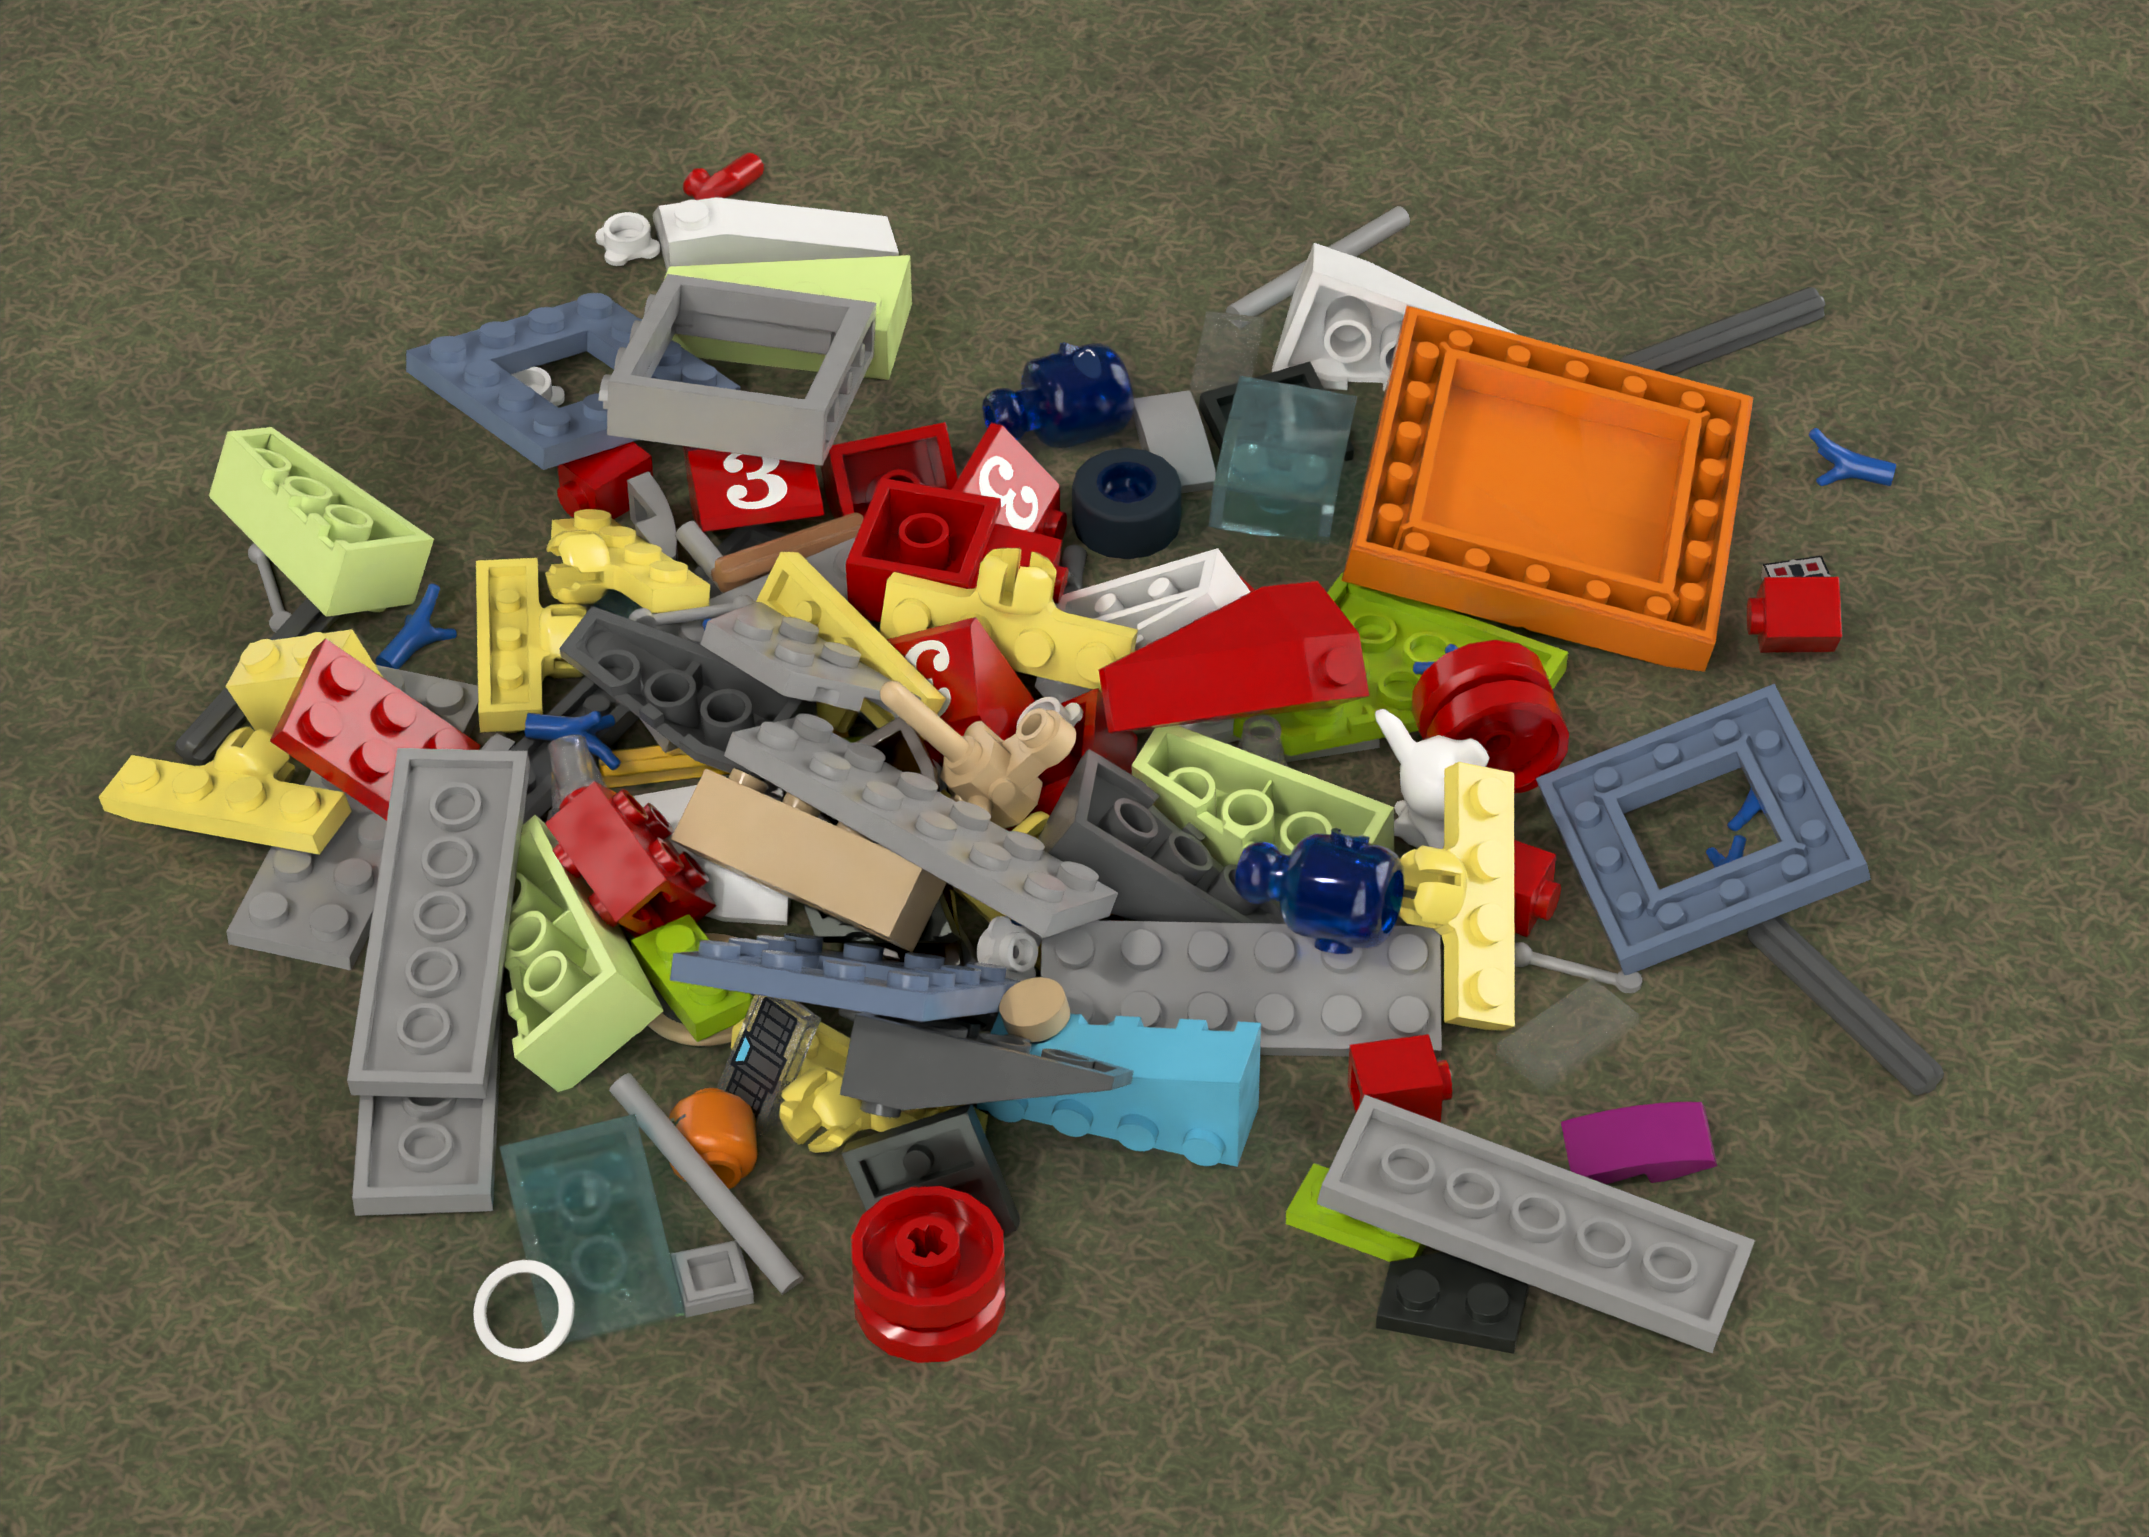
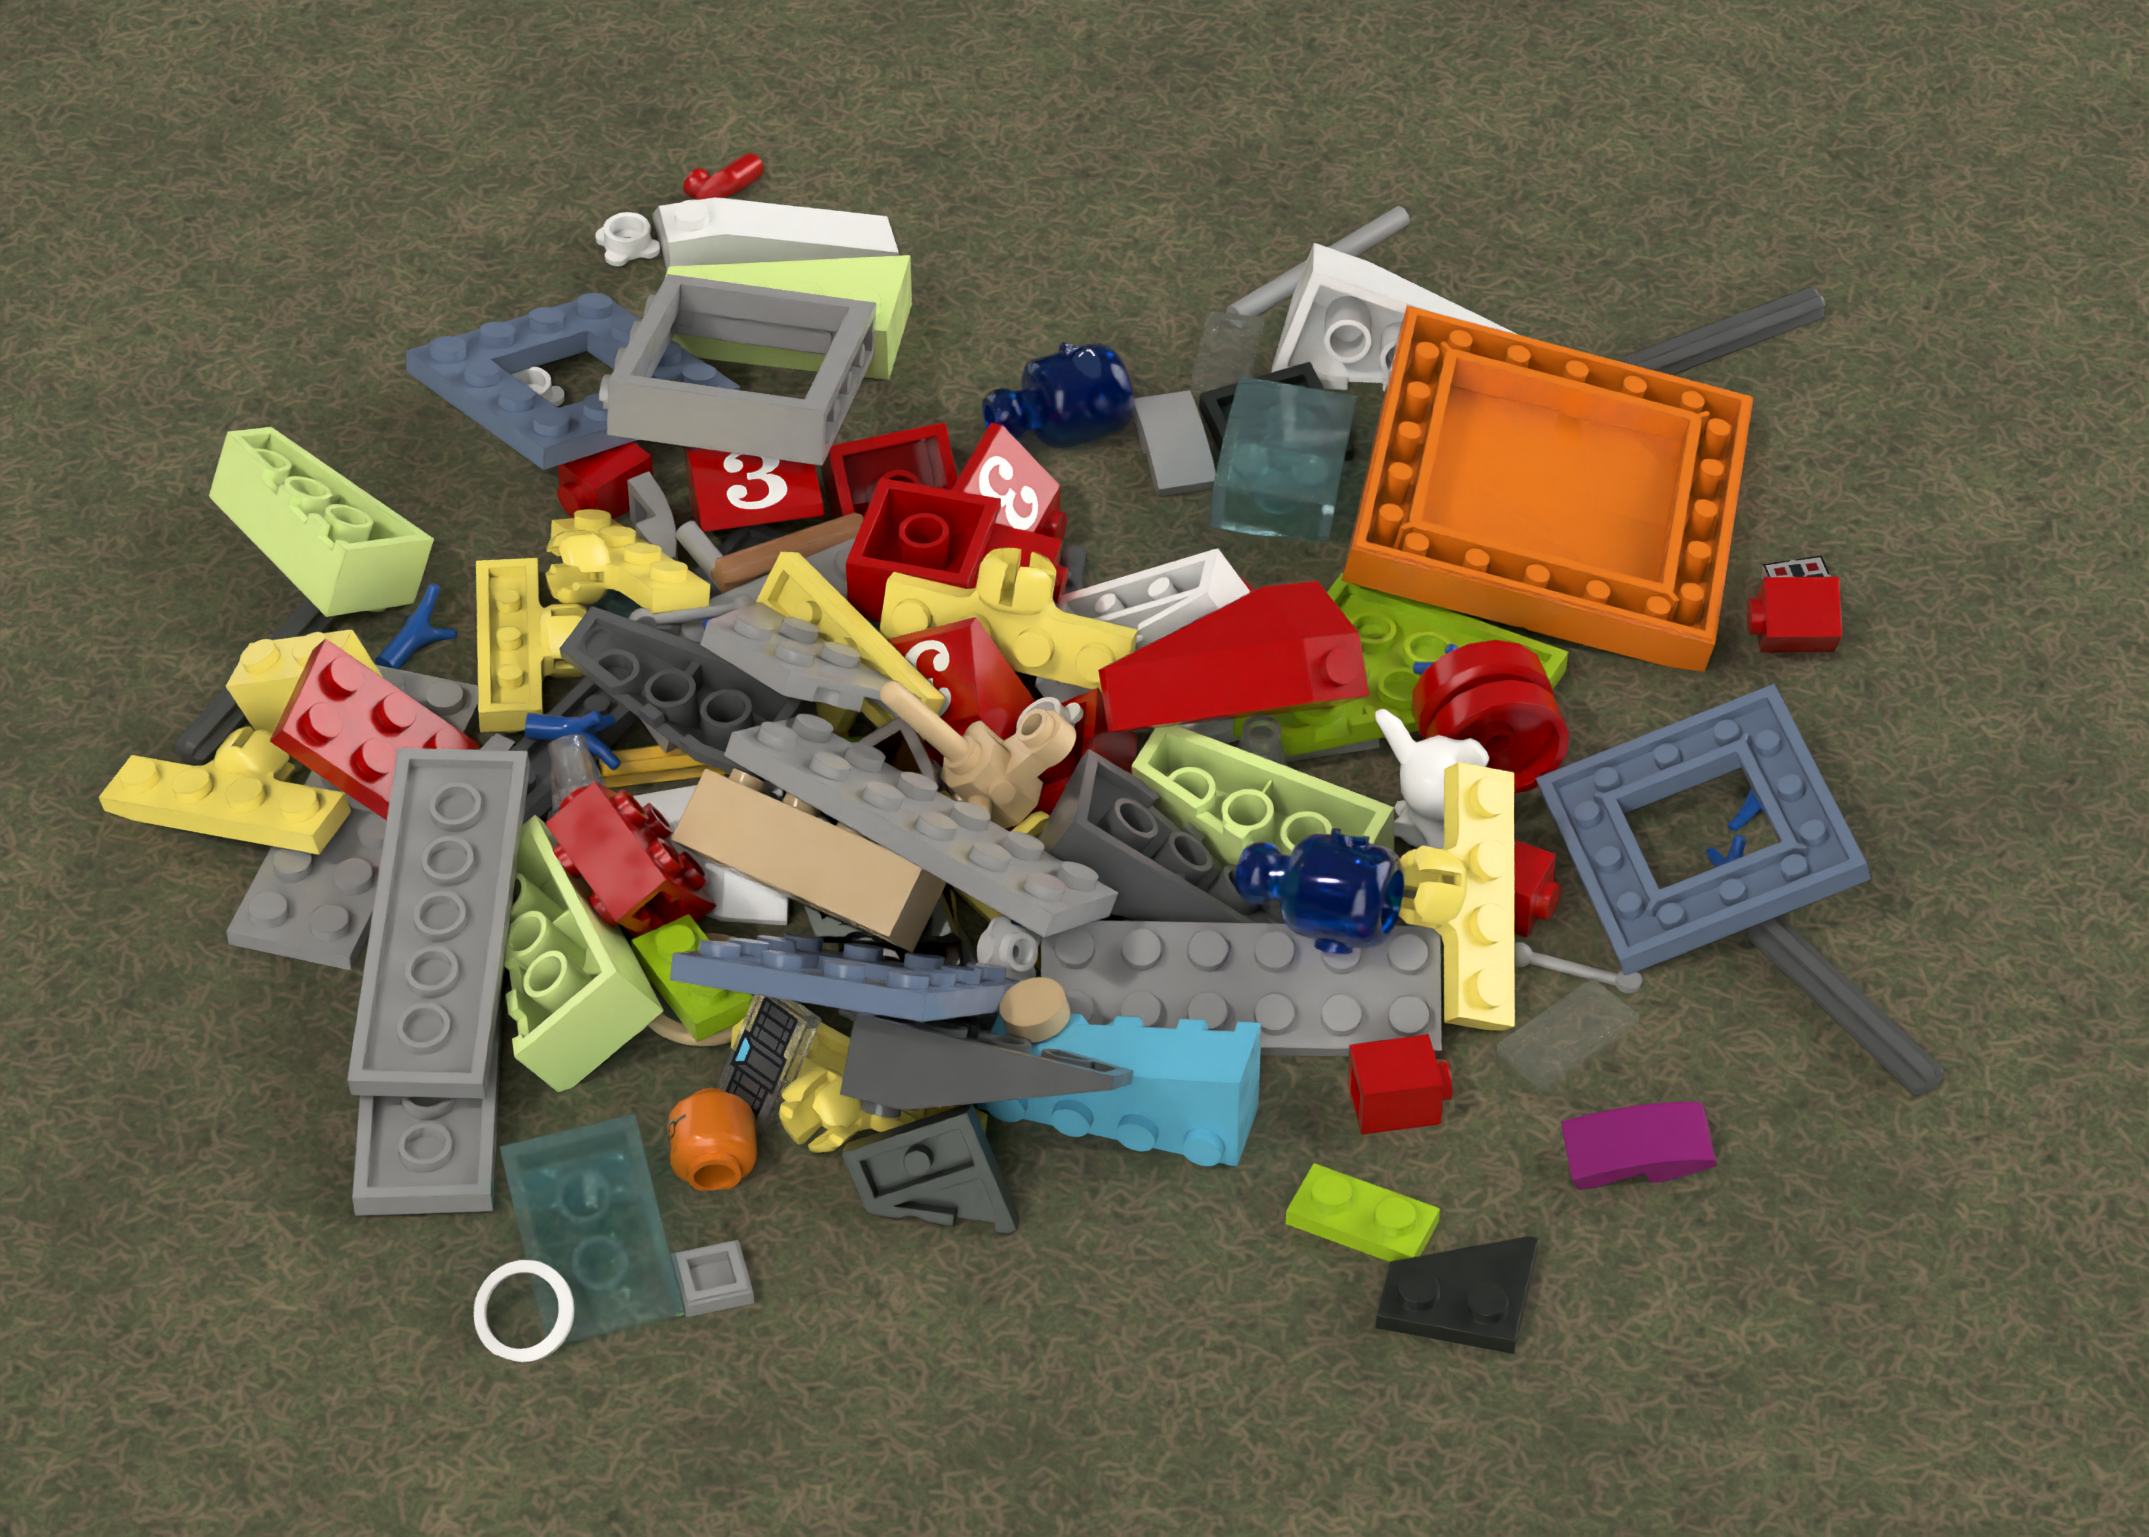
(279, 613): light grey hinge -> none
(706, 1184): light grey bar -> none
(928, 1274): red wheel -> none
(1126, 503): black wheel -> none
(1537, 1223): light grey plate -> none
(1850, 464): blue bar -> none

